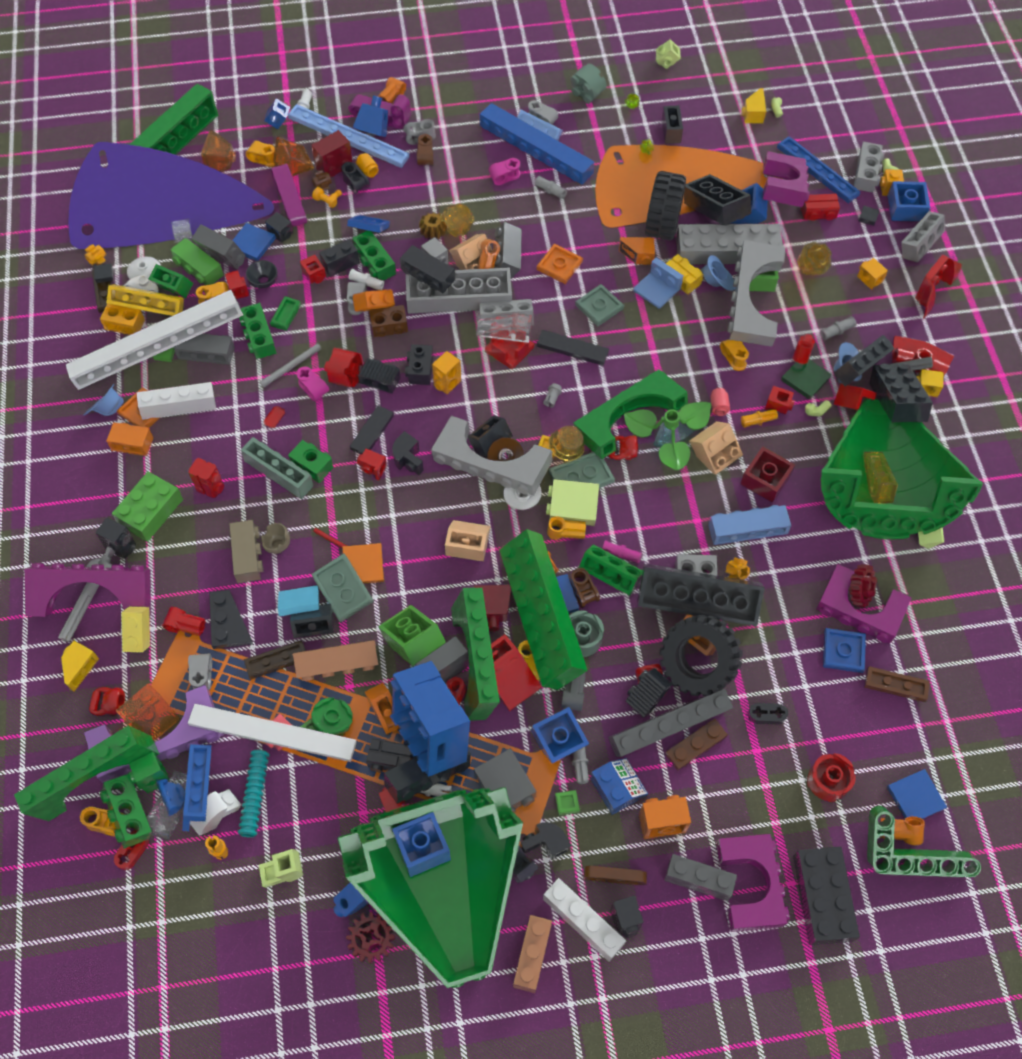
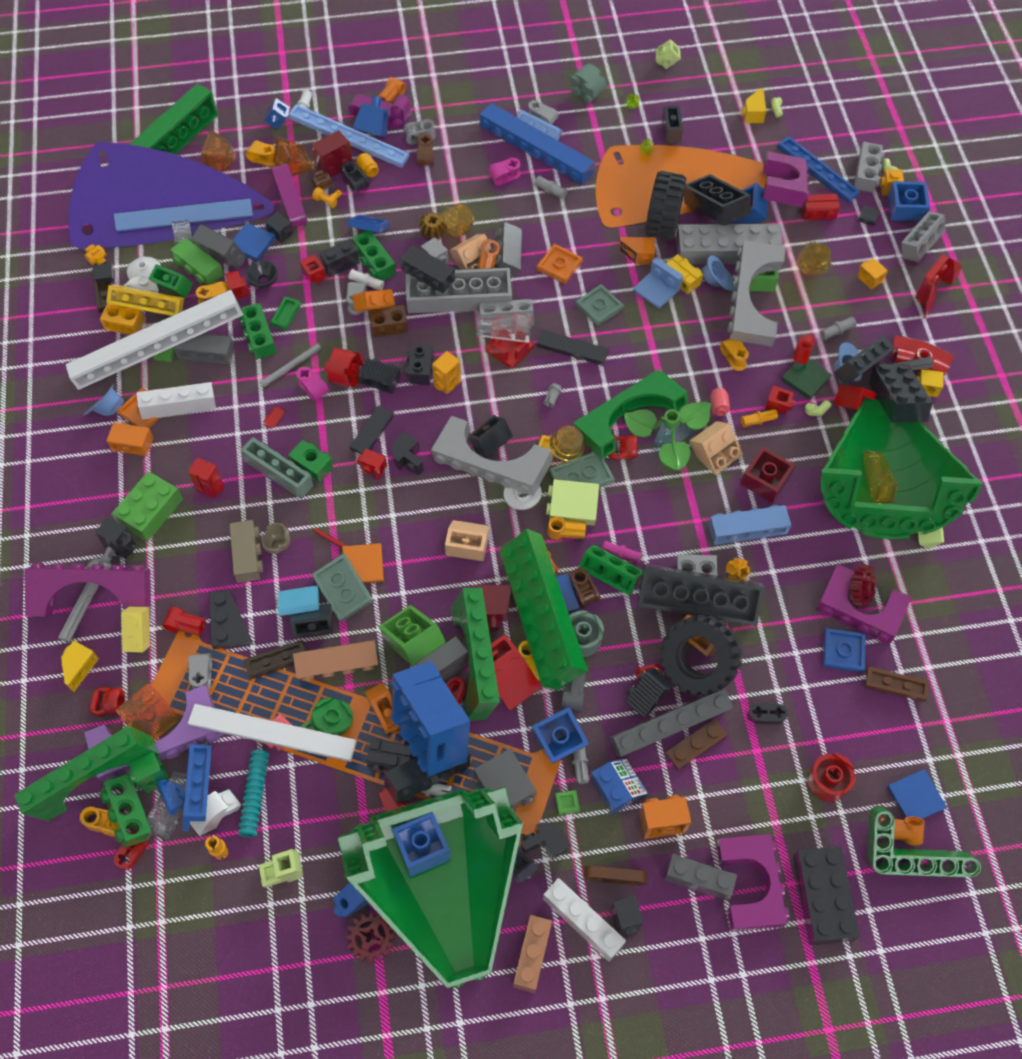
(195, 213): none -> medium blue tile
(506, 445): reddish brown dish -> none

